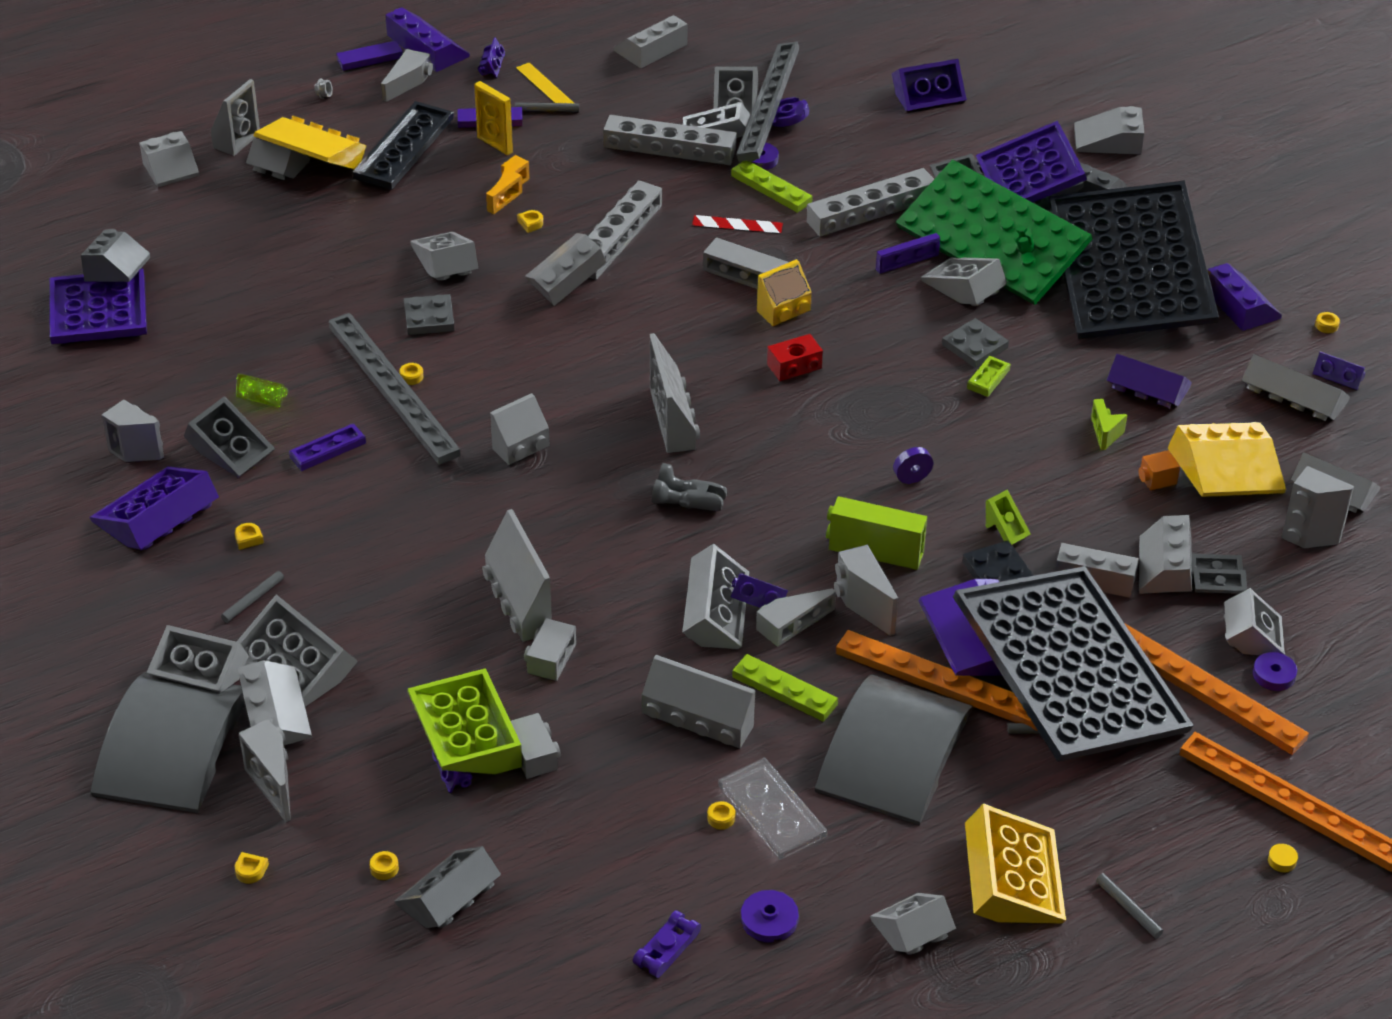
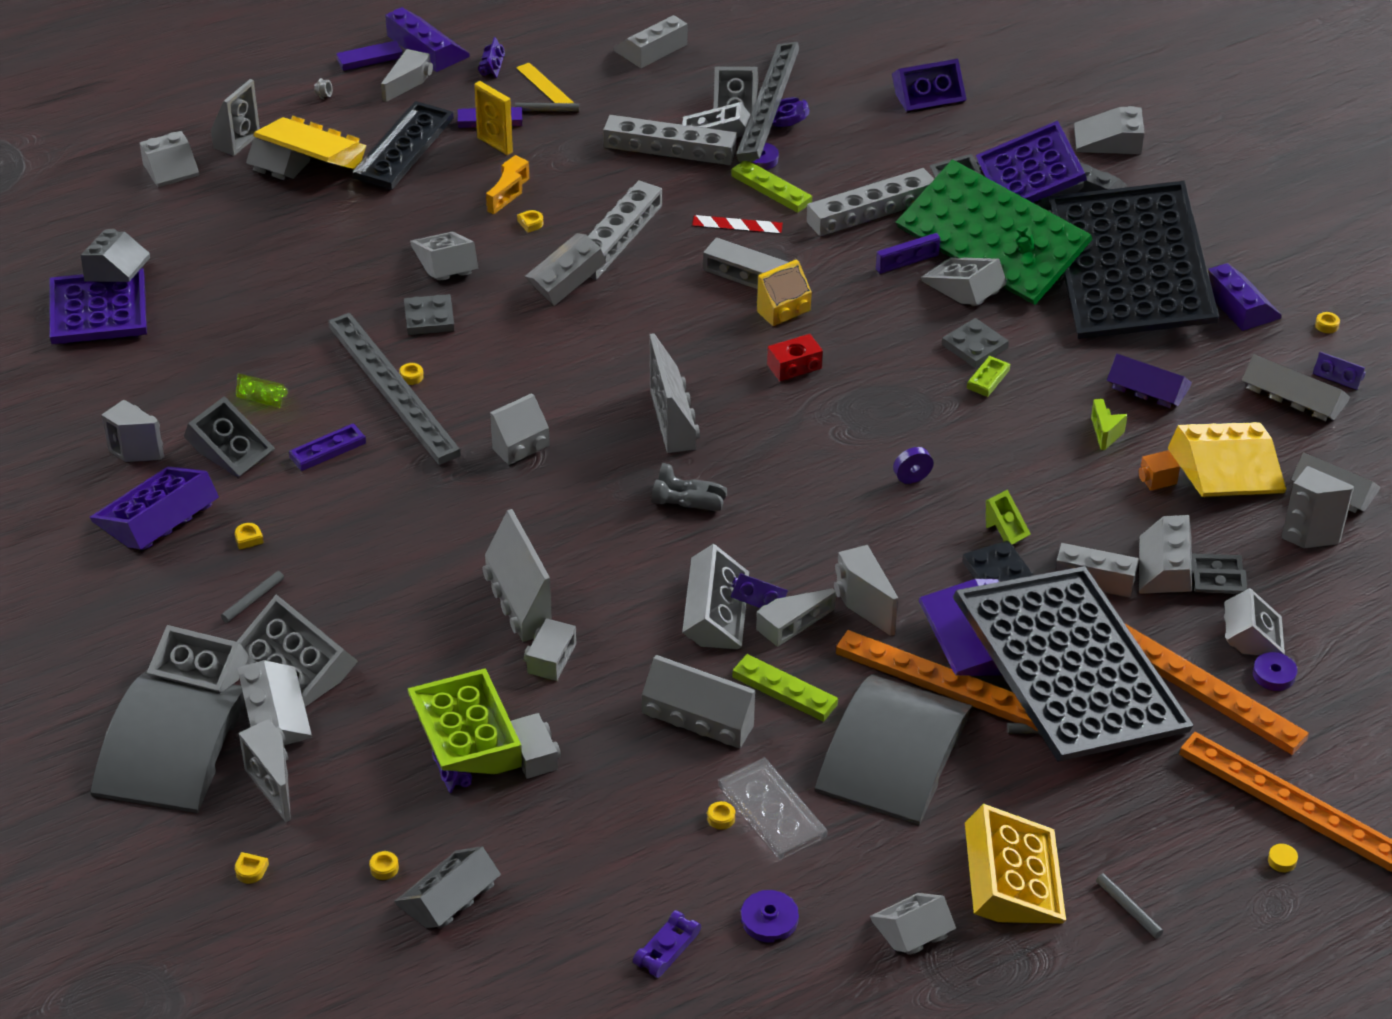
(890, 533): lime brick -> none

